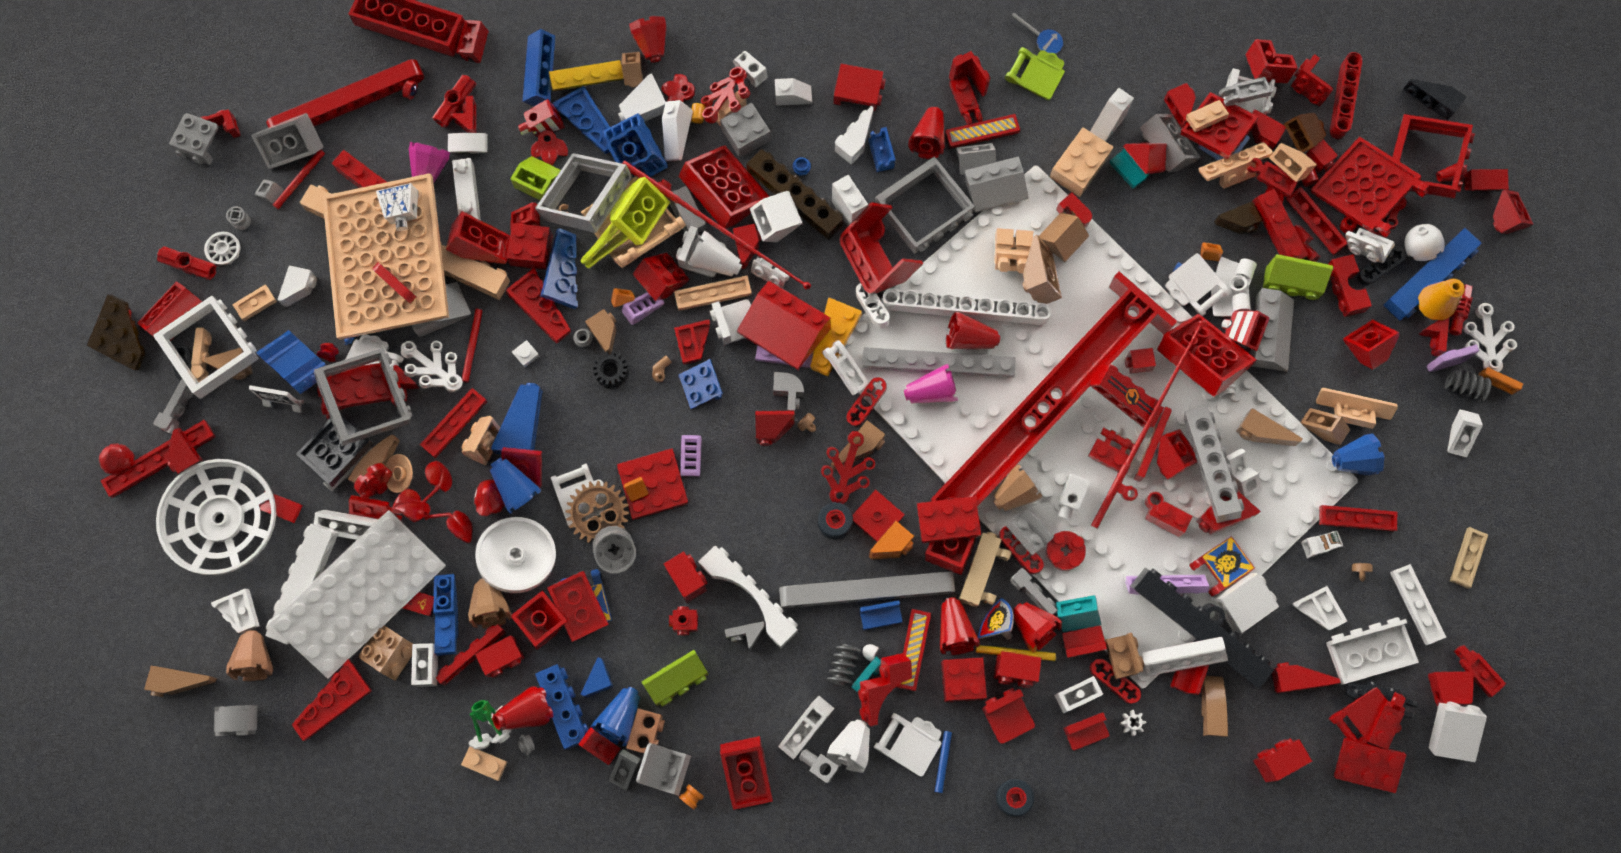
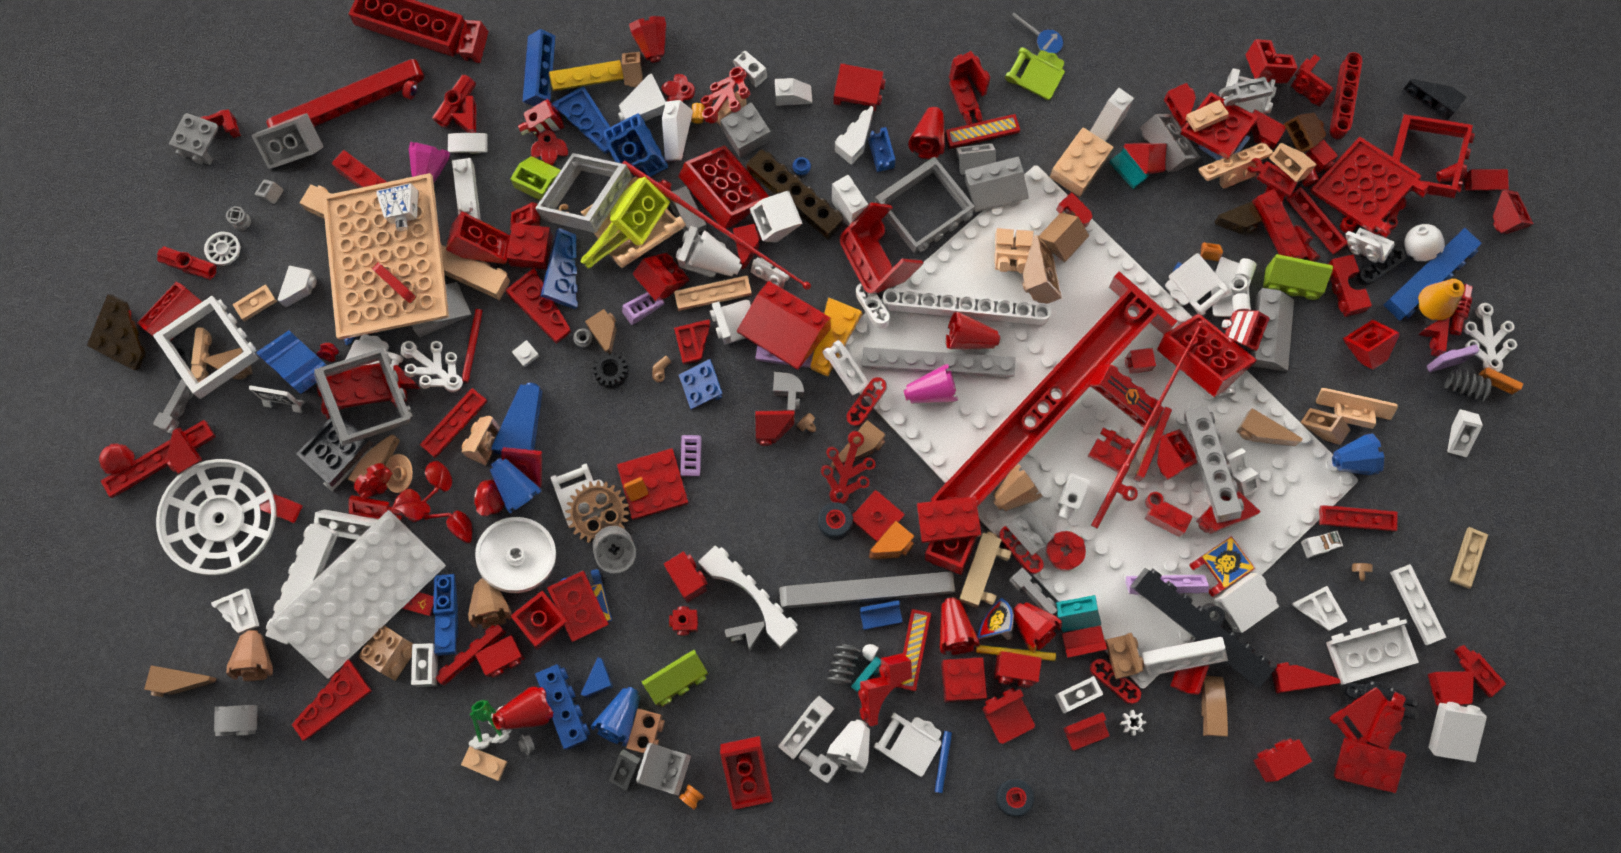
(298, 179): red bar -> none
(599, 746): red plate -> none
(621, 297): orange slope -> none

